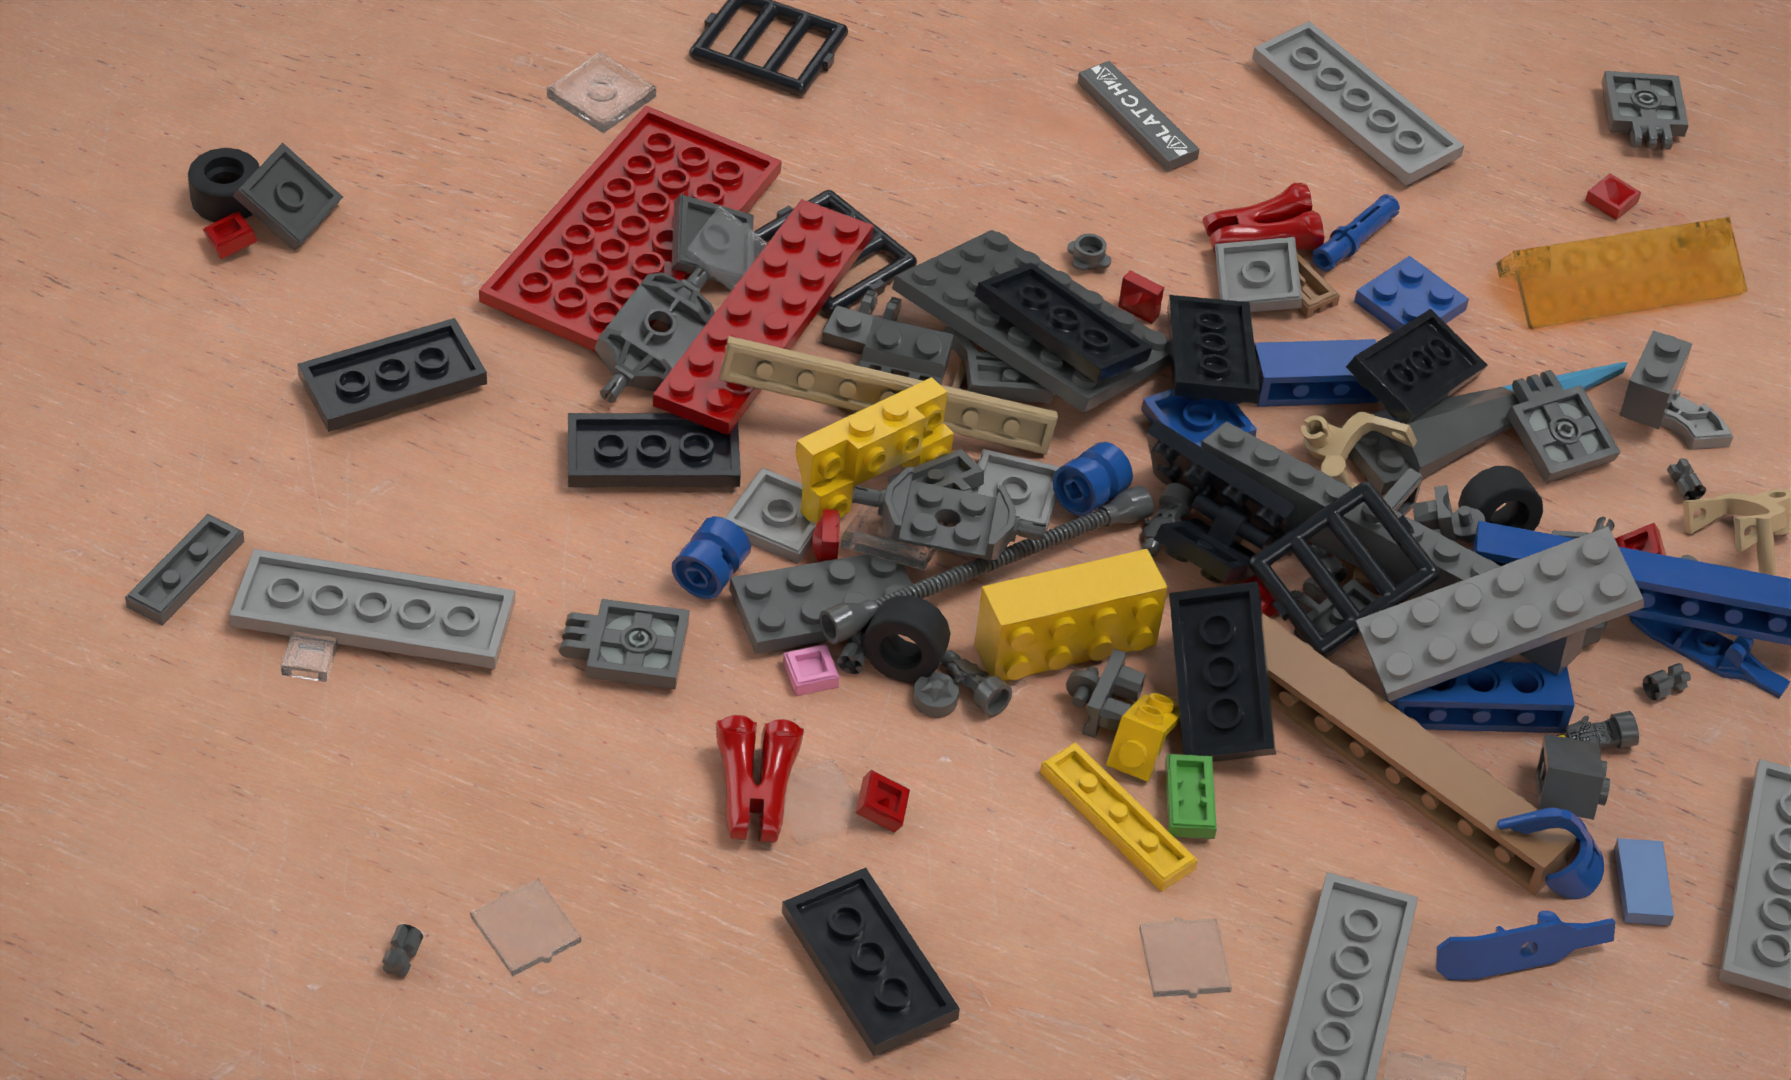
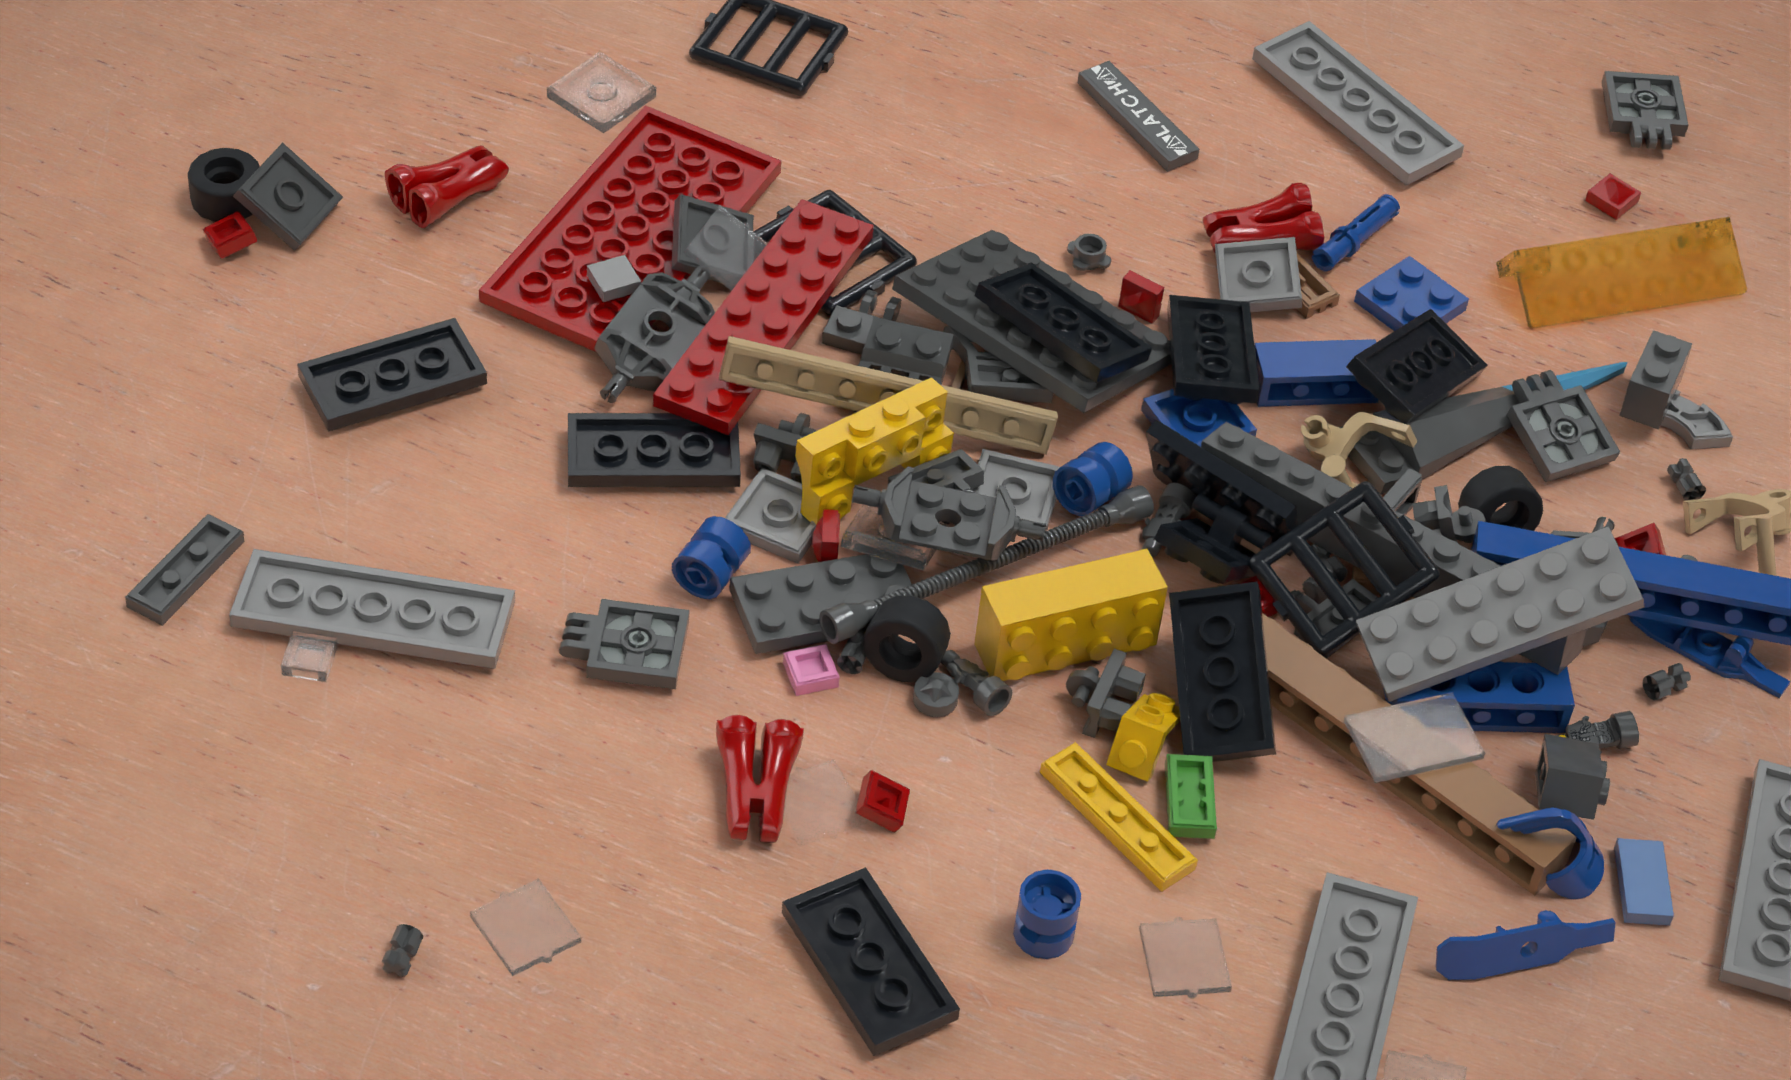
(438, 187): none -> red piece
(613, 278): none -> light grey tile
(780, 444): none -> dark grey hips
(1047, 914): none -> blue wheel
(1414, 737): none -> clear piece

